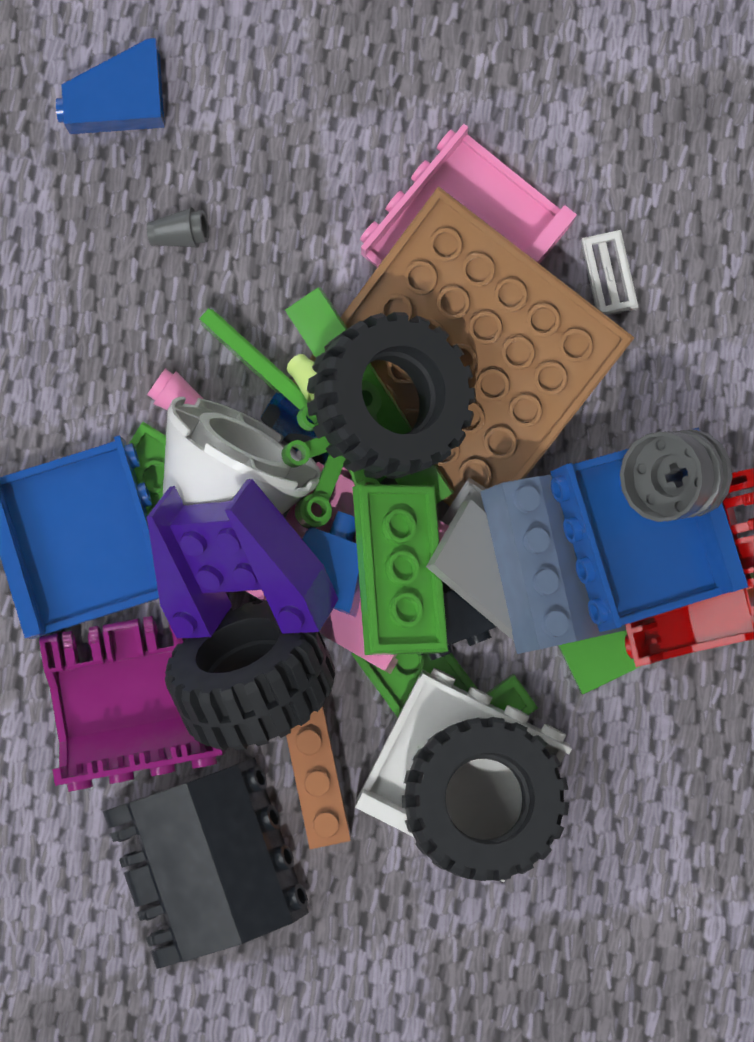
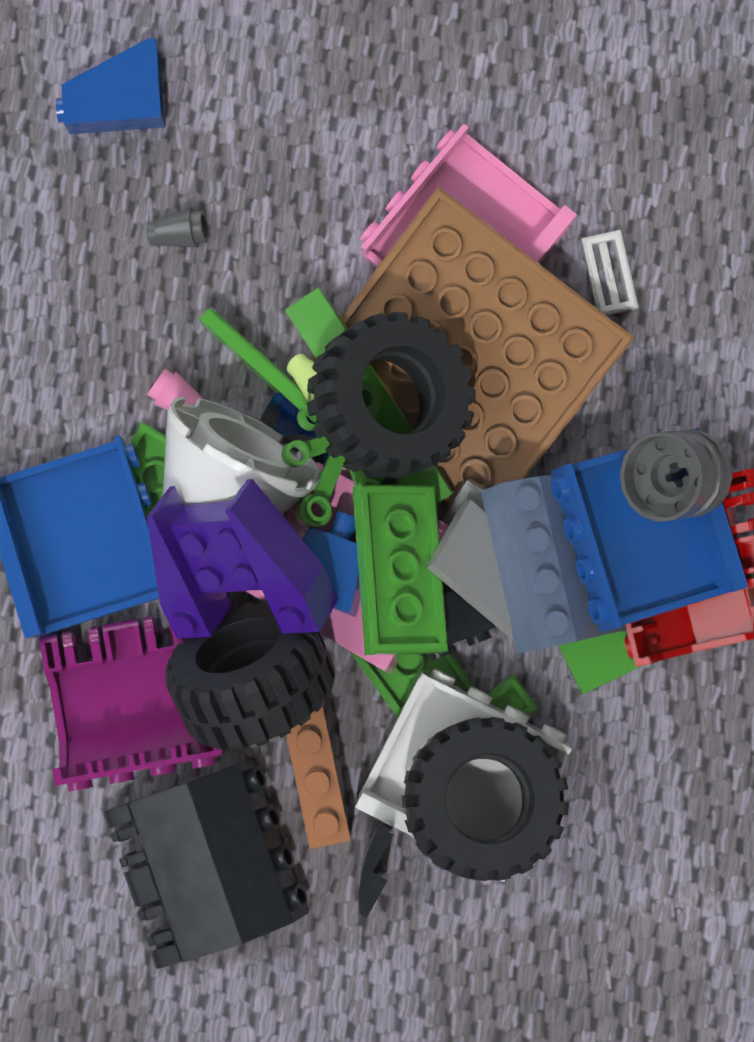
(372, 877): none -> black slope

